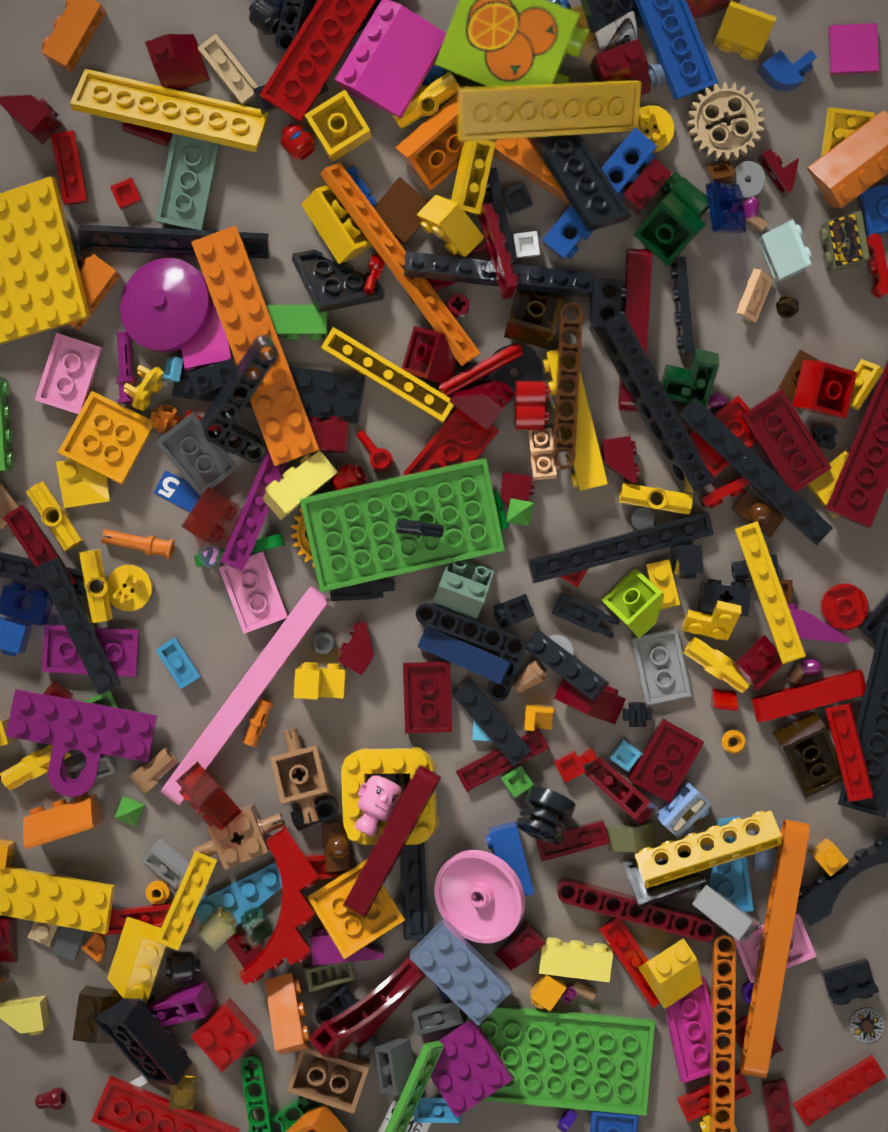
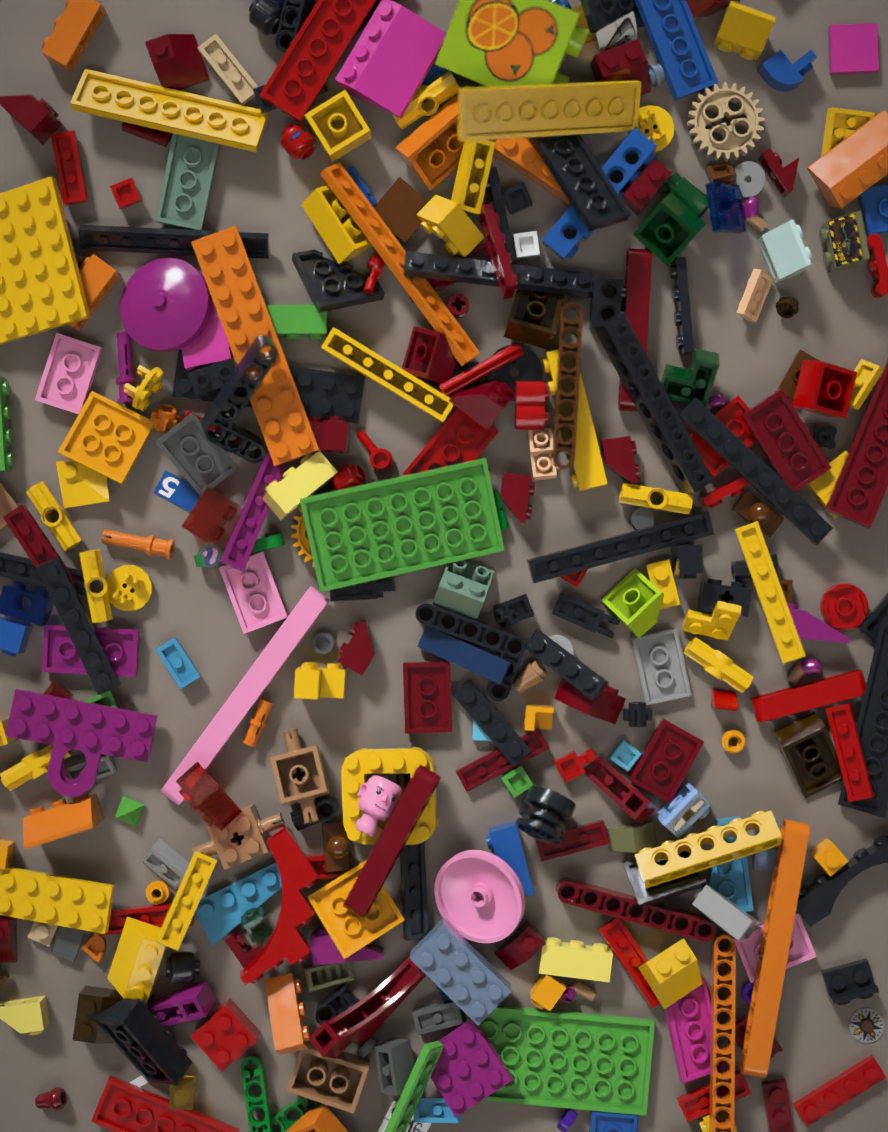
(149, 774): medium nougat piece -> none
(173, 369): medium azure tile -> none
(218, 928): clear yellow brick -> none
(419, 528): black axle -> none
(520, 512): bright green slope -> none
(759, 663): dark red plate -> none

